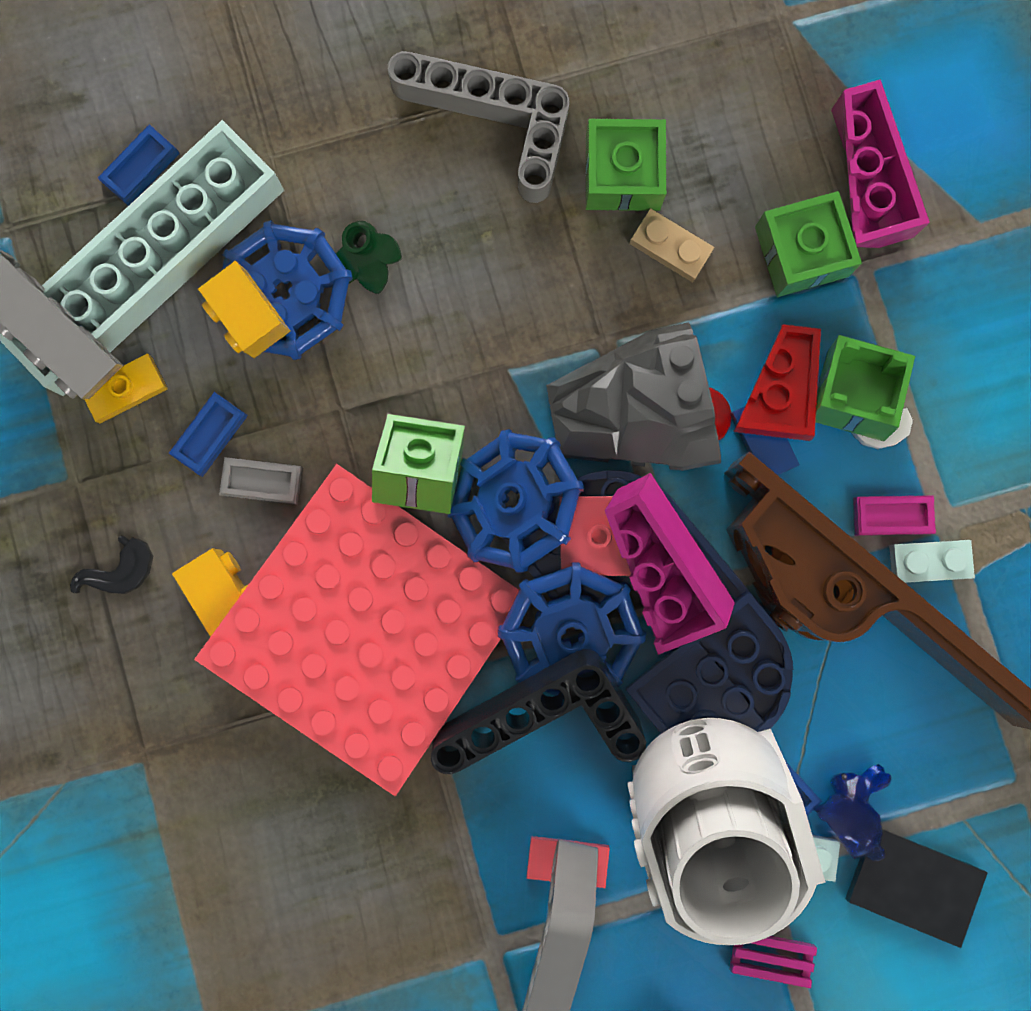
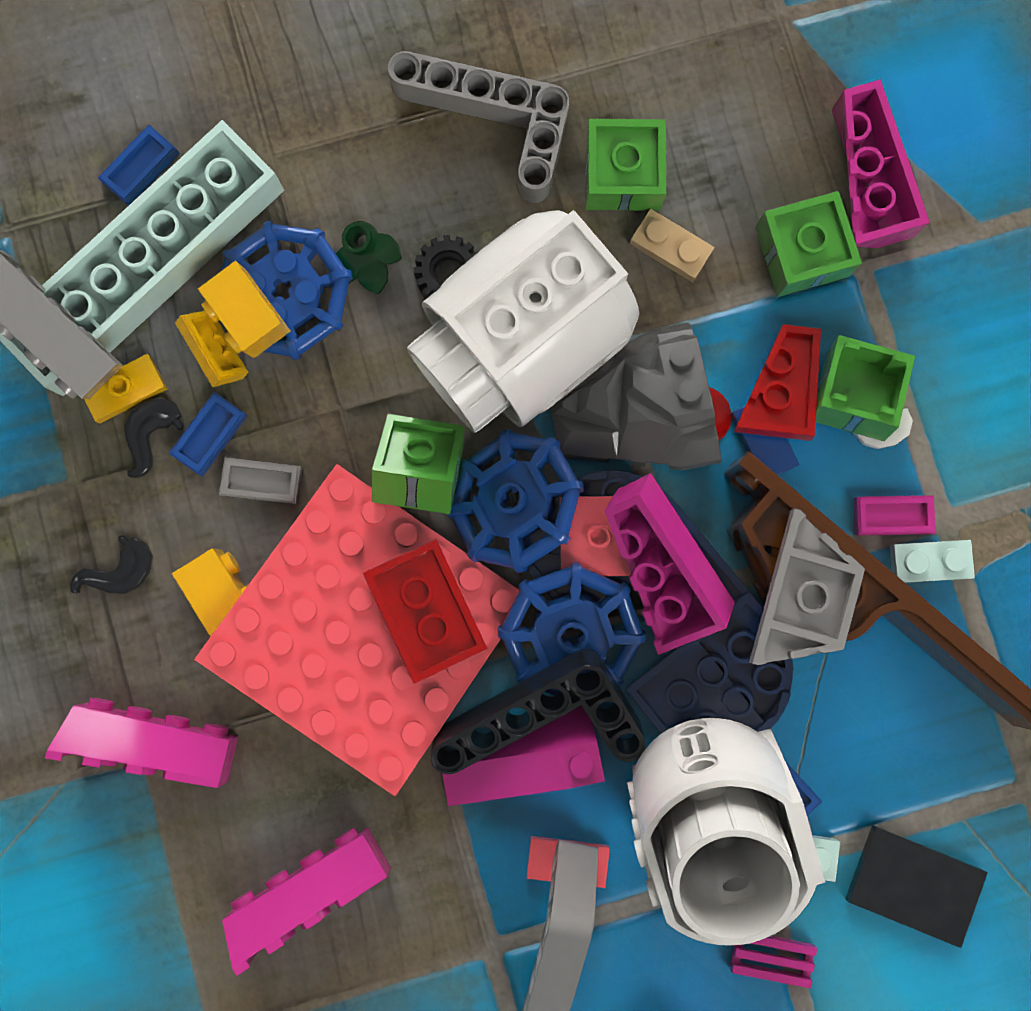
(140, 424): none -> black piece
(145, 743): none -> dark pink wedge
(211, 349): none -> yellow plate
(302, 896): none -> dark pink wedge
(424, 611): none -> red plate
(433, 256): none -> black tyre
(525, 320): none -> white piece
(546, 760): none -> dark pink wedge
(808, 596): none -> light grey wing
(852, 814): clear blue animal -> none

